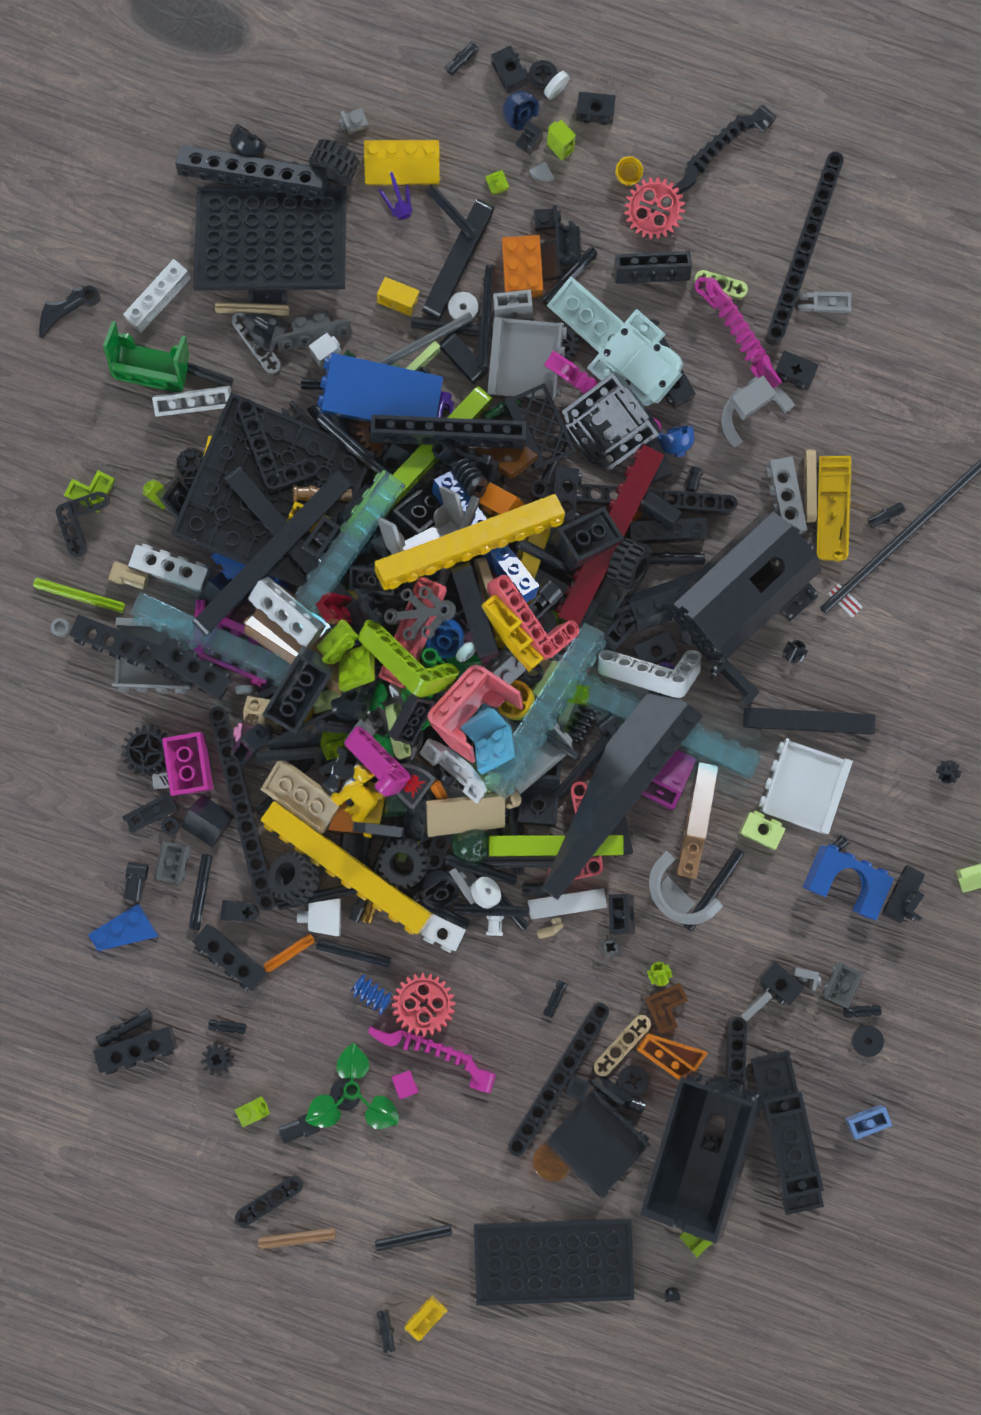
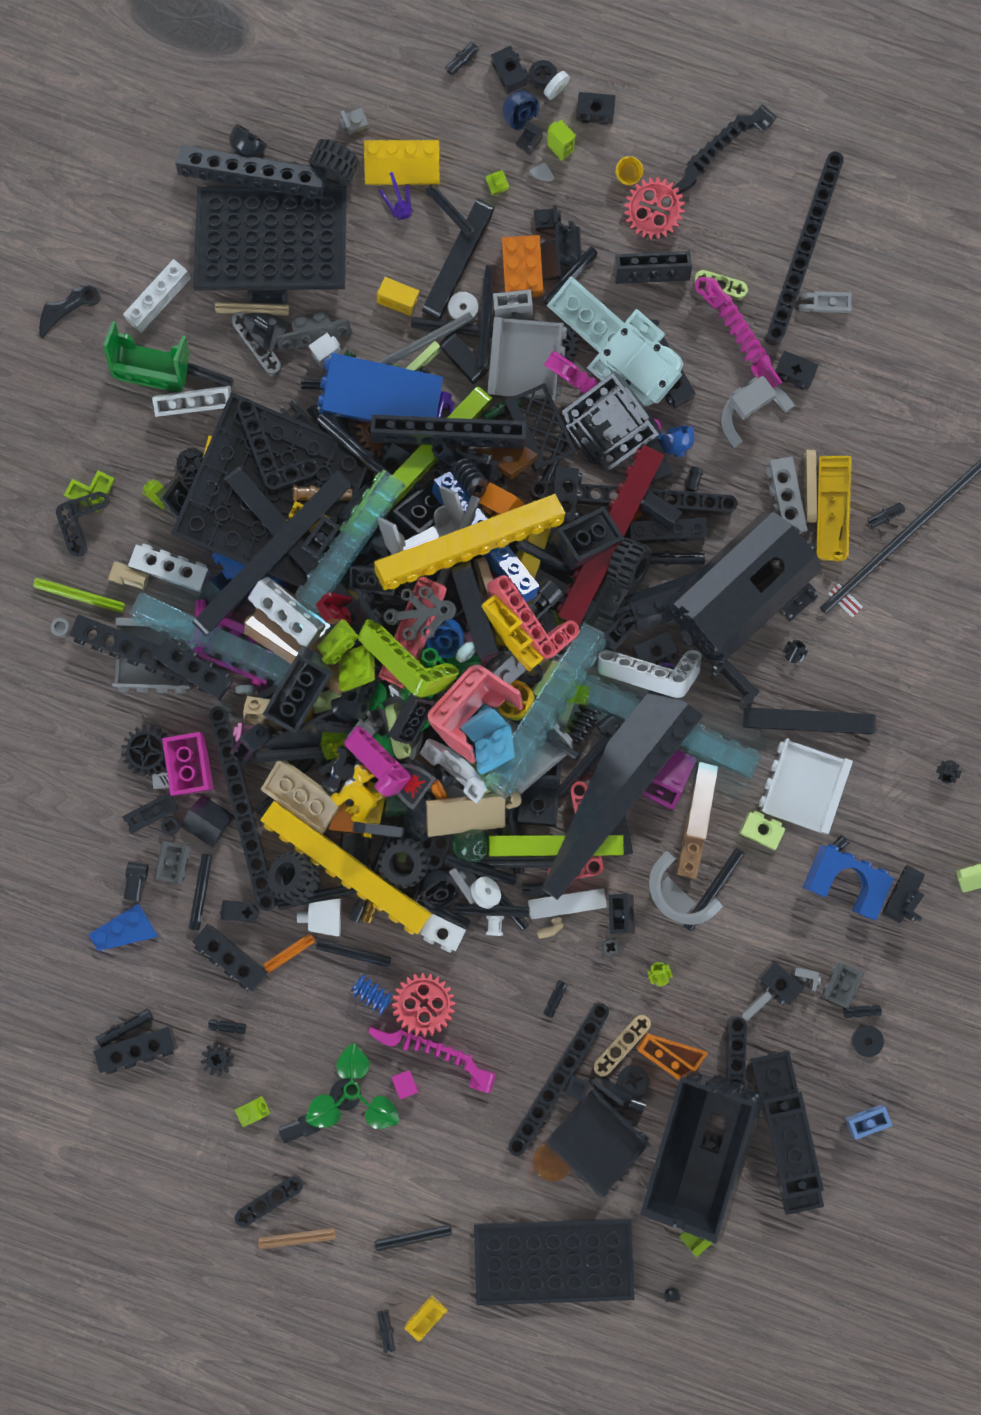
(661, 1004): reddish brown plate -> none

